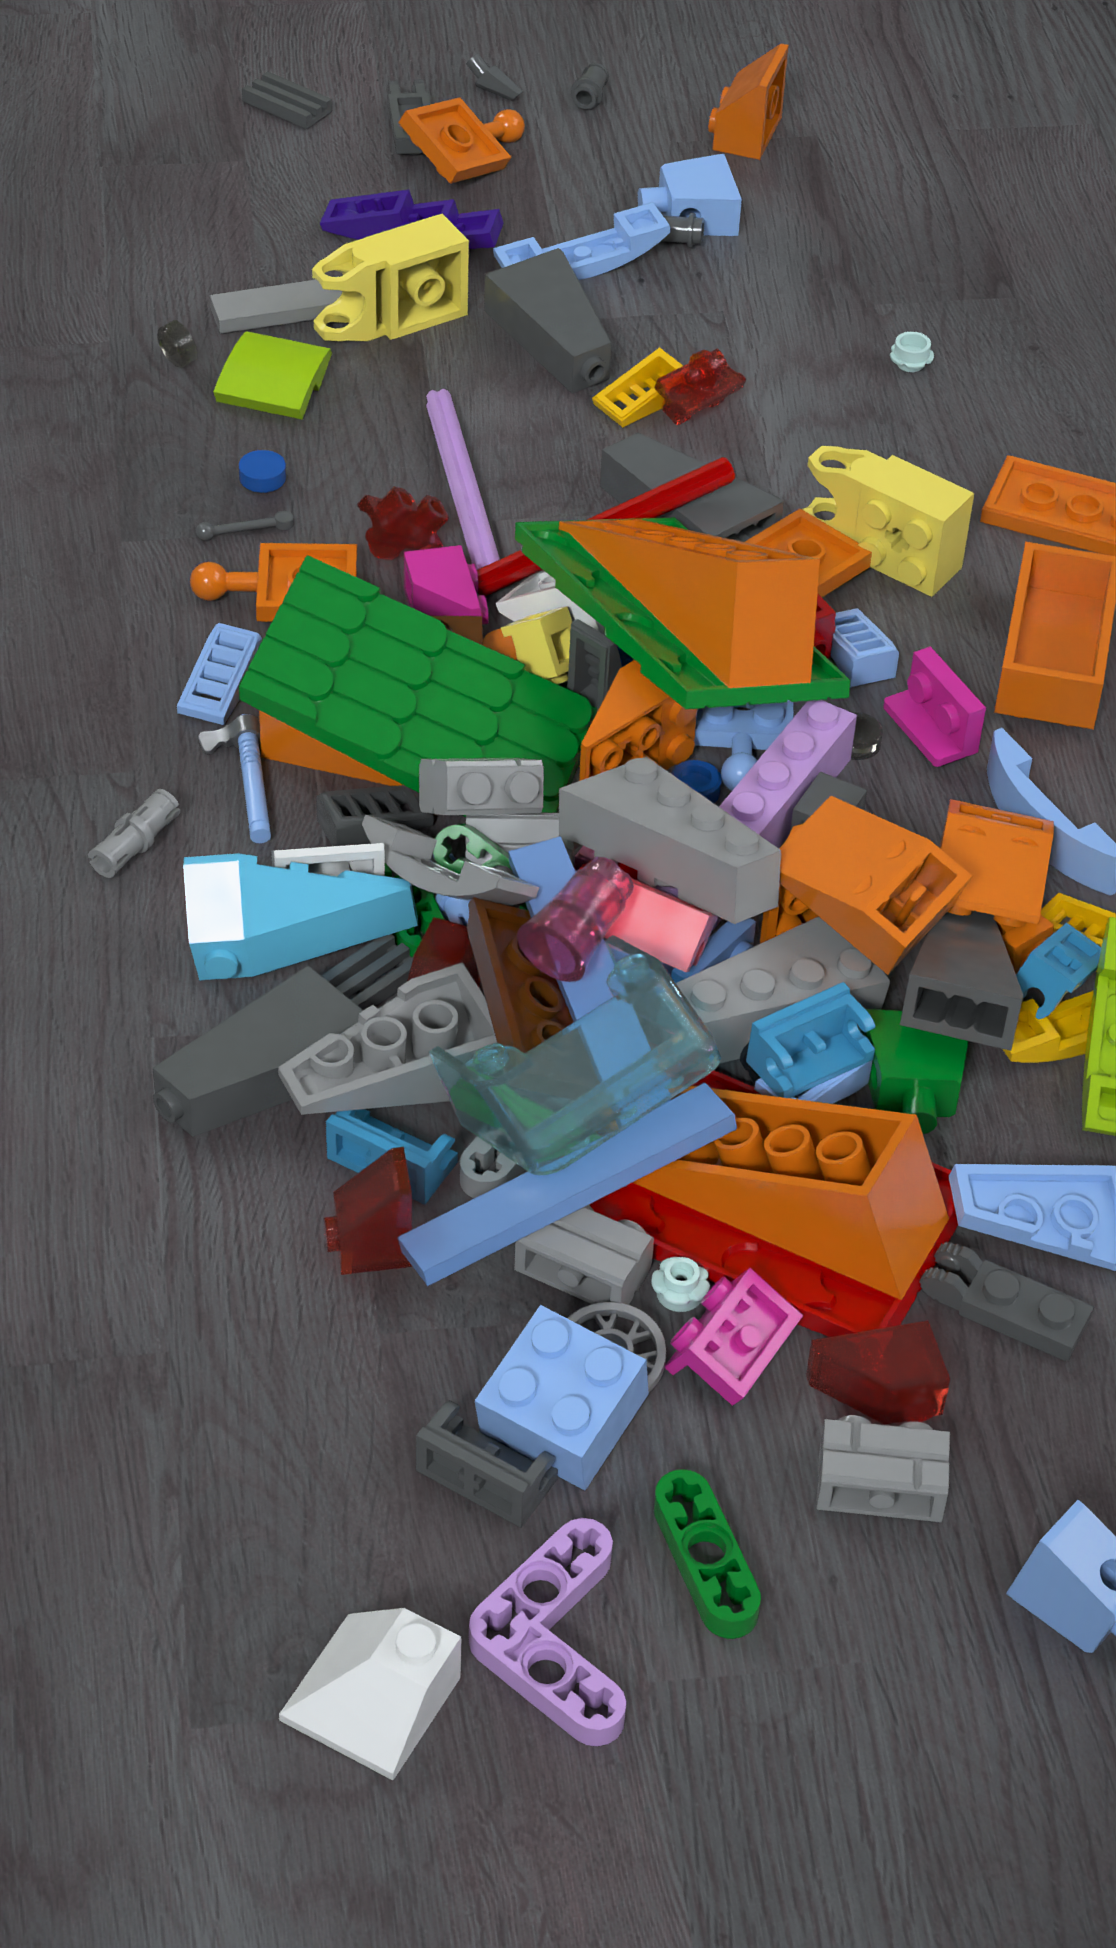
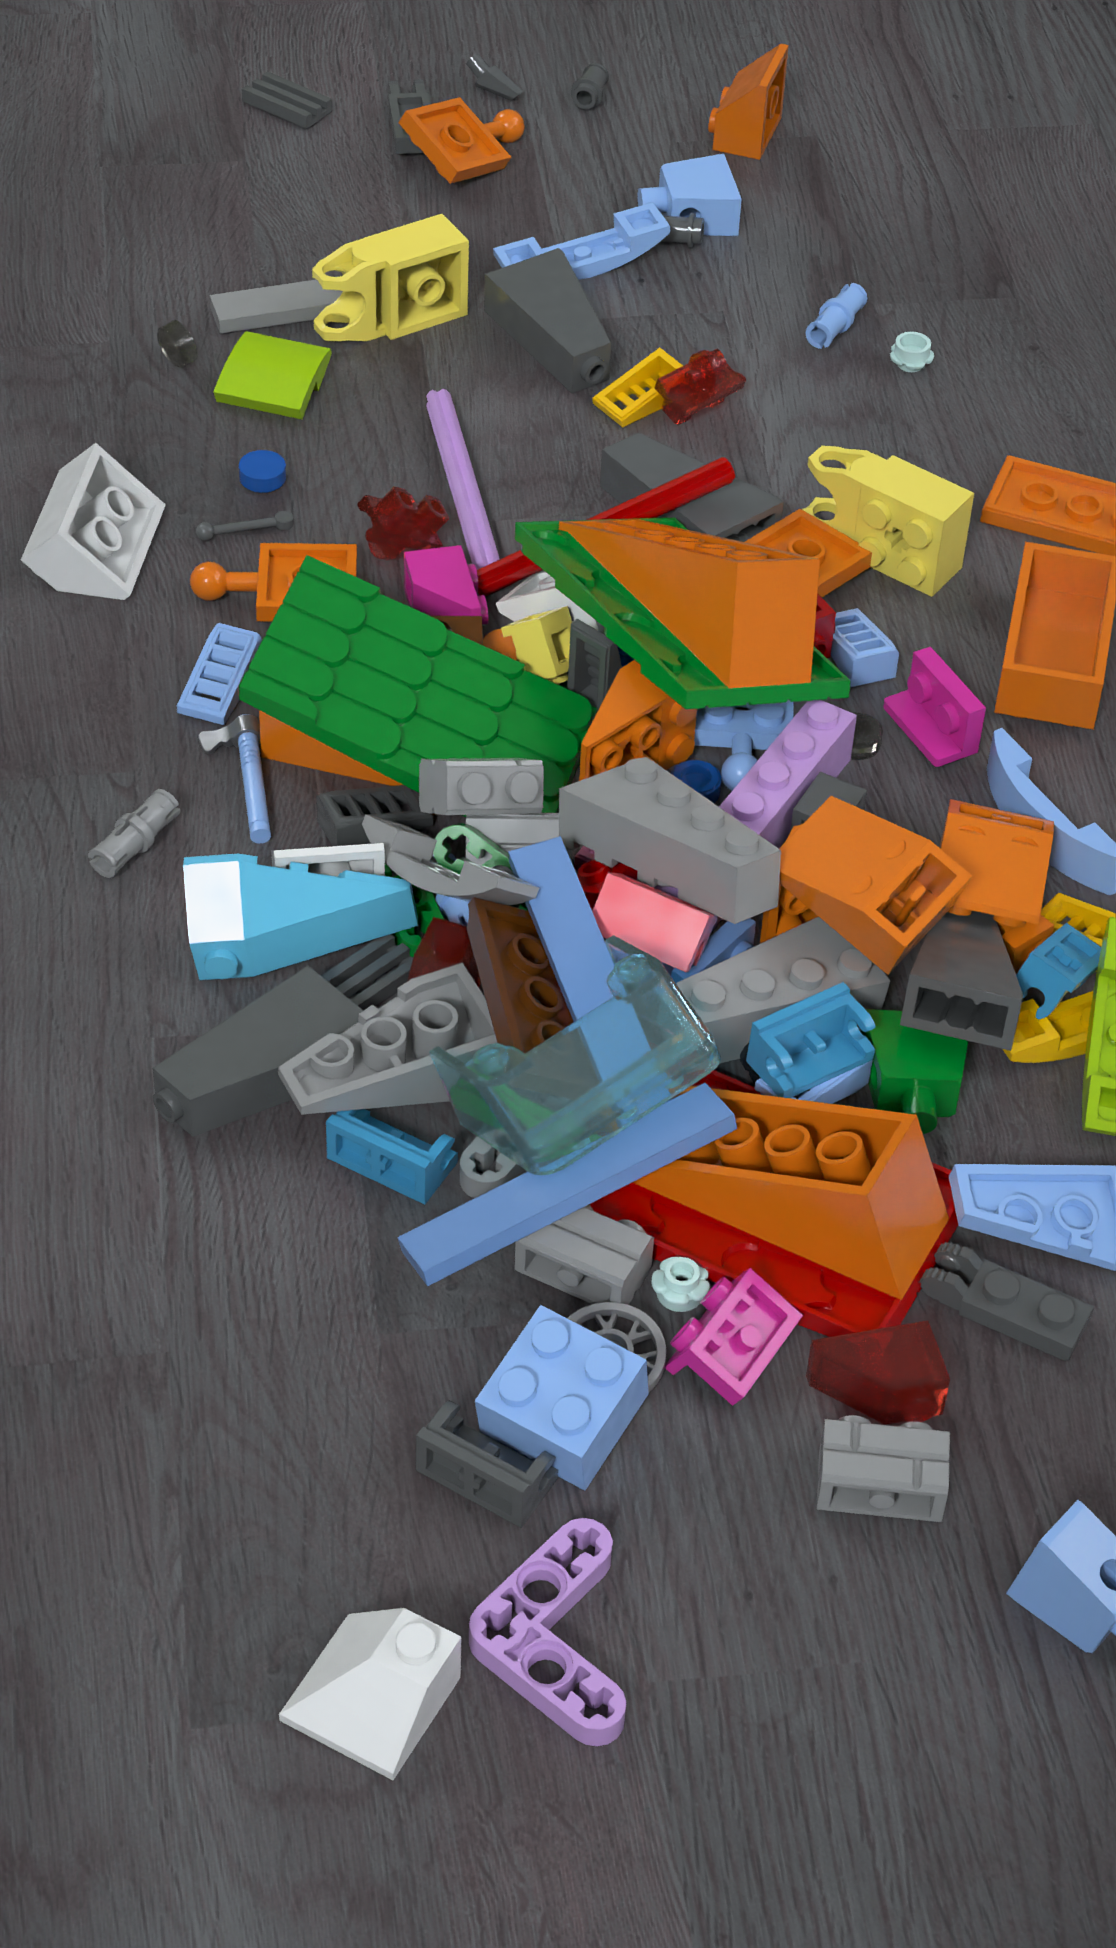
(94, 528): none -> white slope
(371, 1215): clear red slope -> none
(376, 213): dark purple slope -> none
(575, 920): clear pink plant -> none
(704, 1579): green beam -> none
(836, 315): none -> light blue pin

